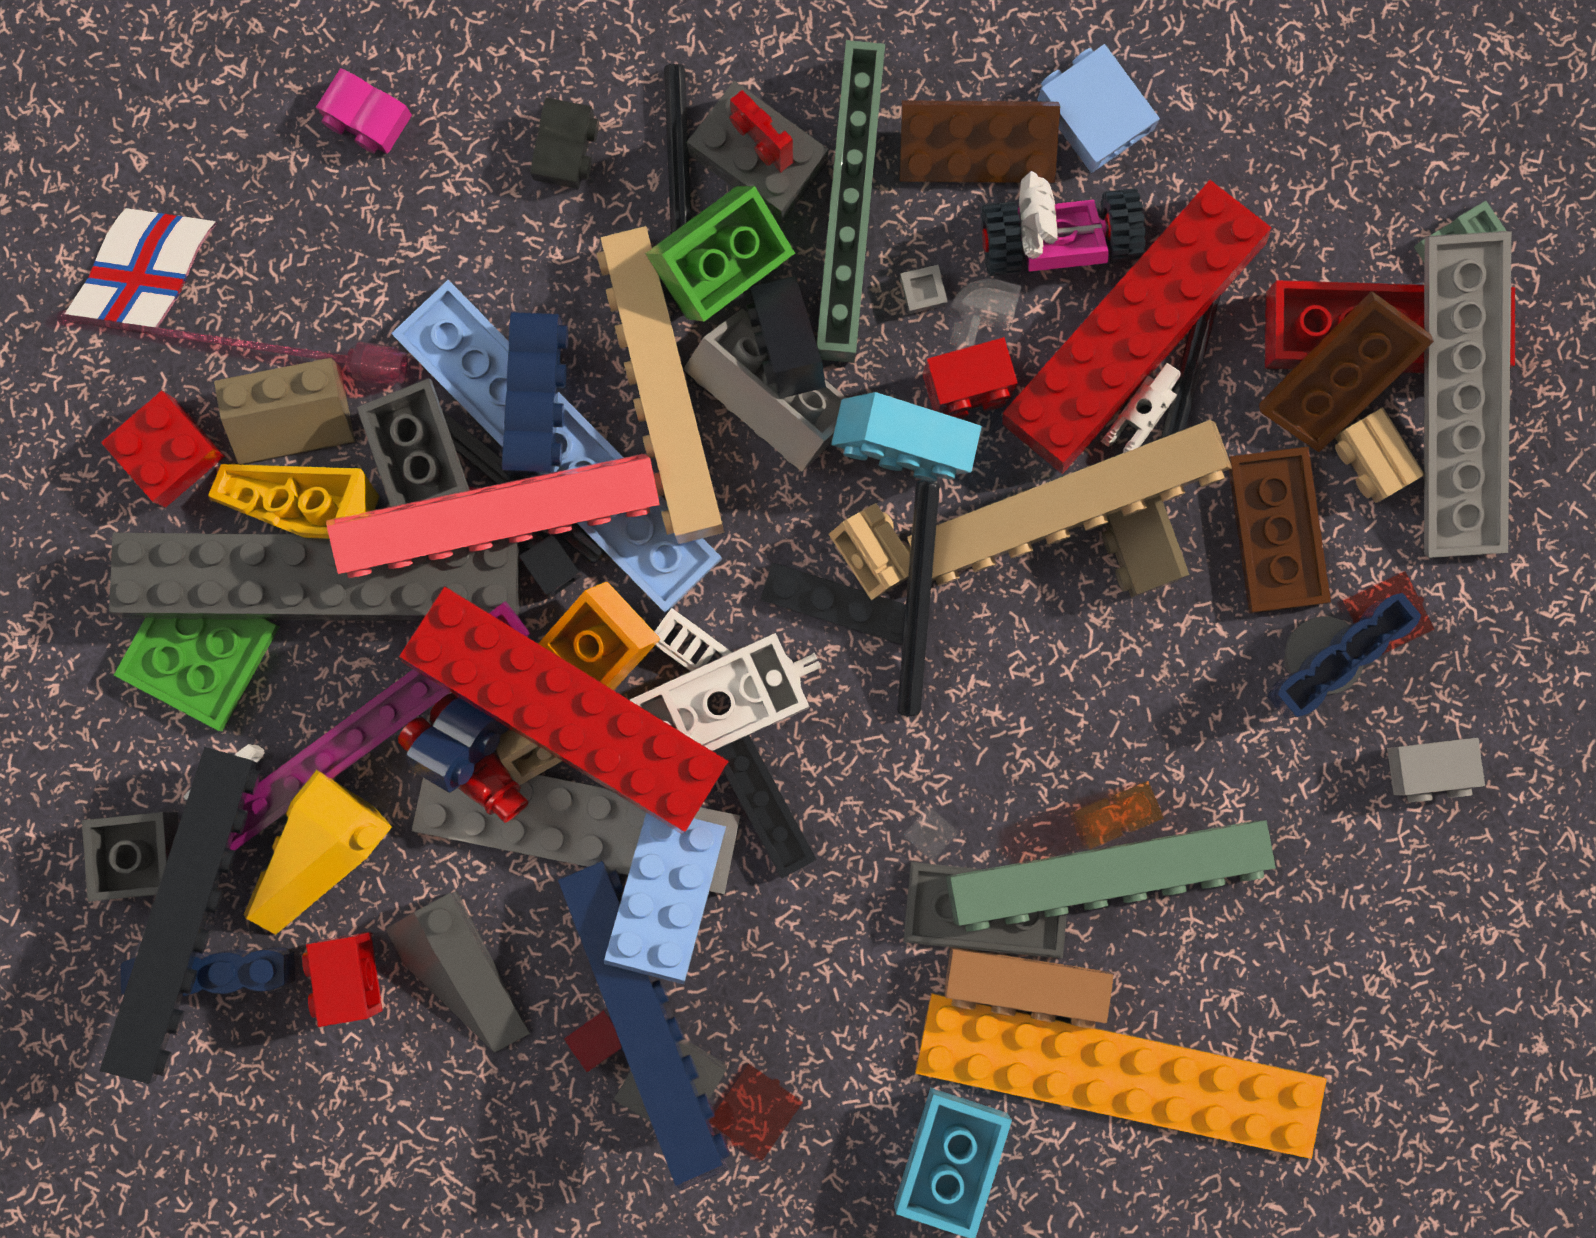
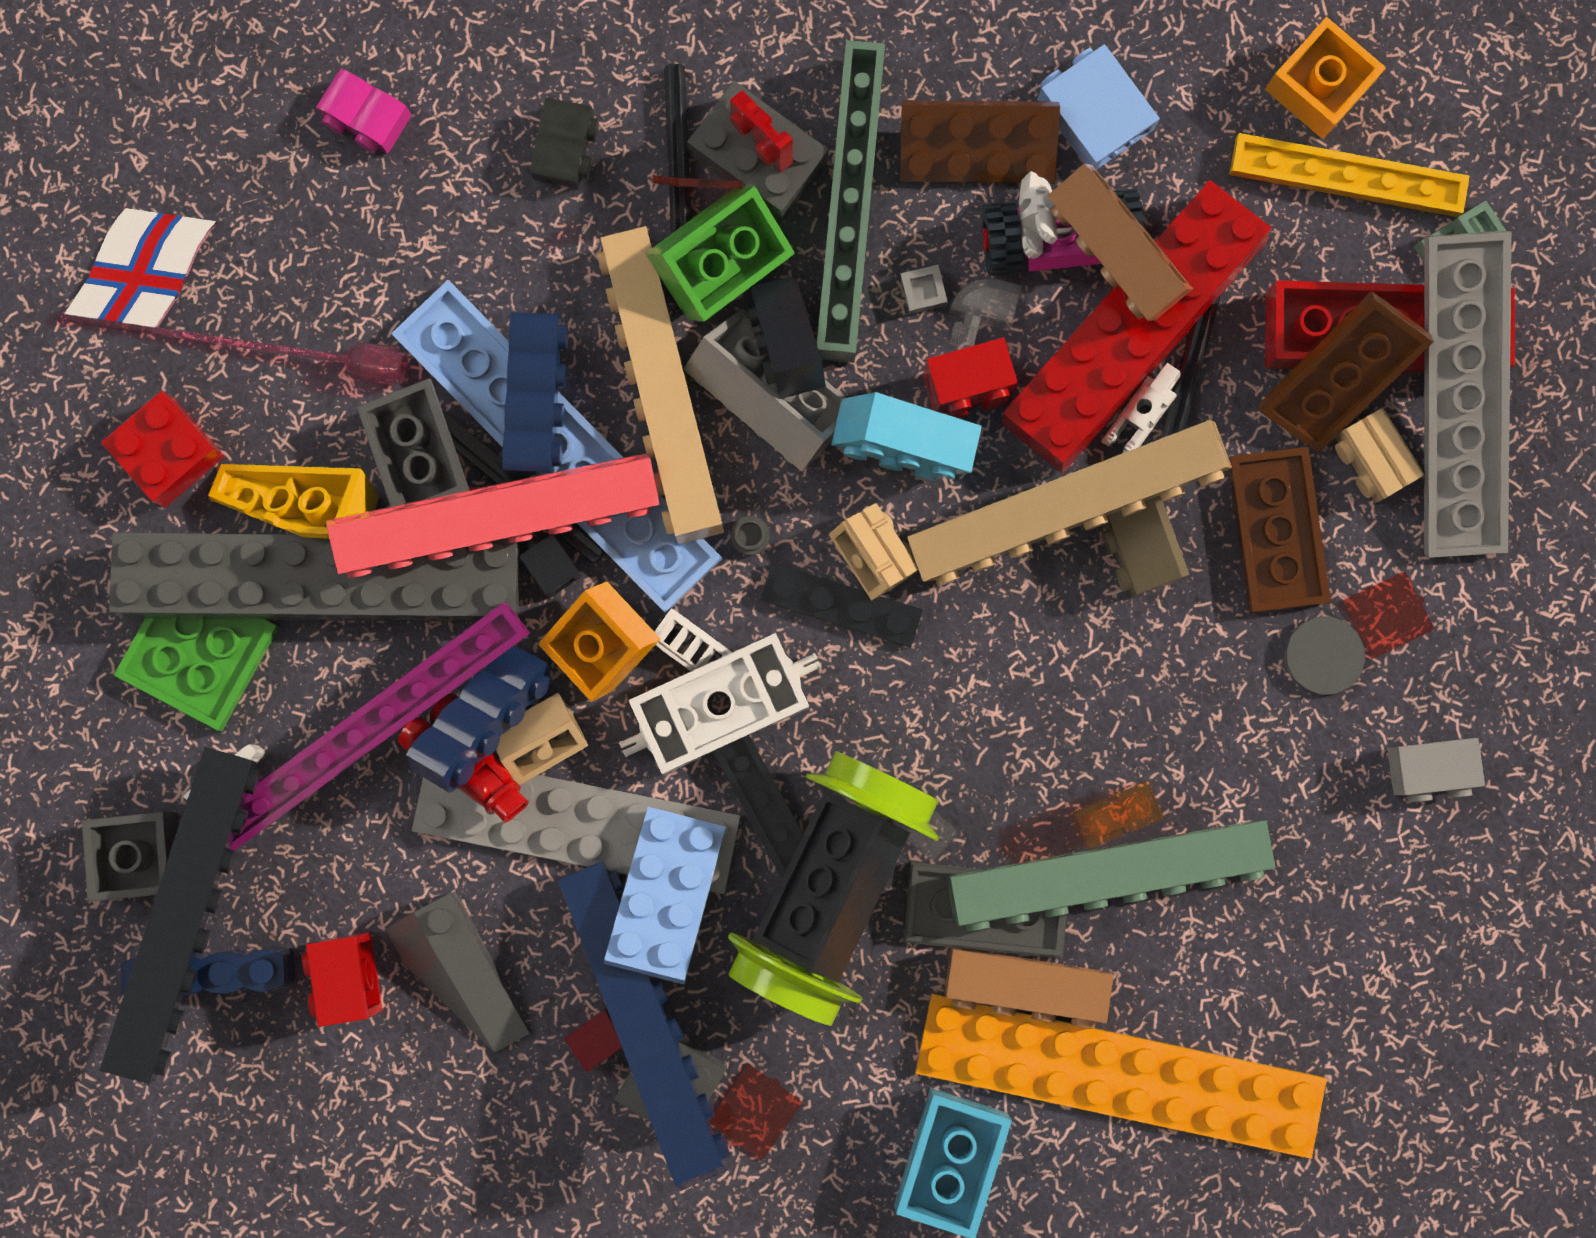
(285, 410): dark tan slope -> none
(321, 843): yellow wedge -> none
(563, 710): red brick -> none
(697, 182): none -> clear red piece
(750, 535): none -> dark grey plate
(831, 889): none -> black brick
(918, 597): black axle -> none
(1119, 243): none -> medium nougat brick
(1324, 78): none -> light orange brick
(1338, 663): dark blue brick -> none
(1349, 175): none -> yellow plate

